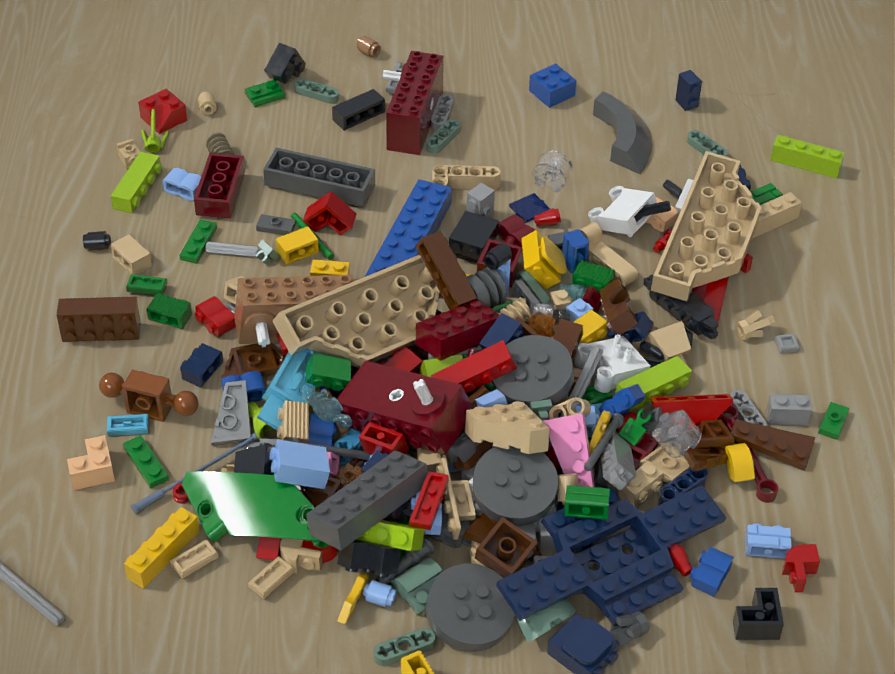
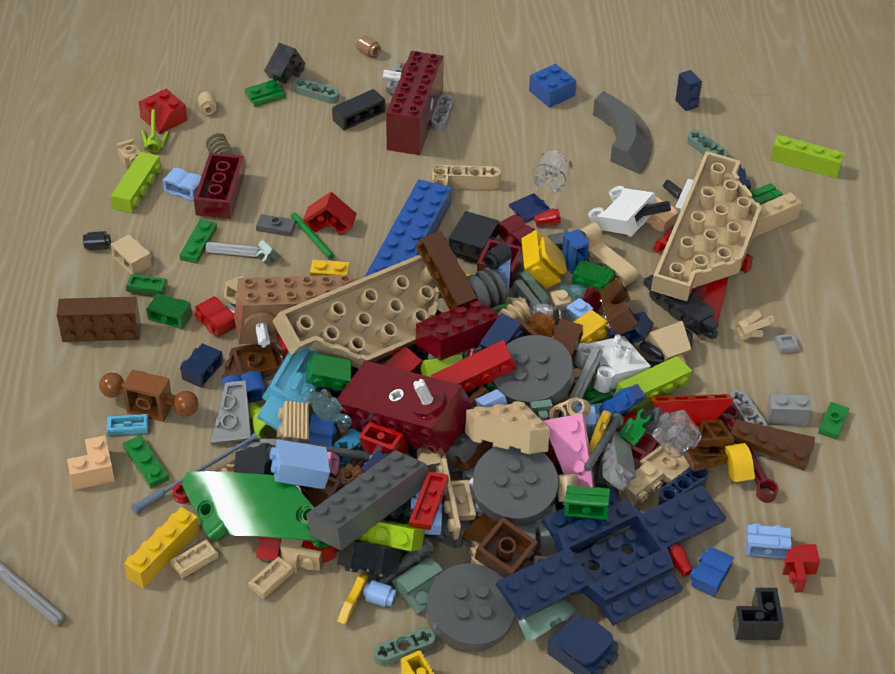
(297, 245): yellow brick -> none
(319, 176): dark grey brick -> none
(450, 128): sand green beam -> none
(481, 200): light grey brick -> none
(629, 628): dark grey rock -> none

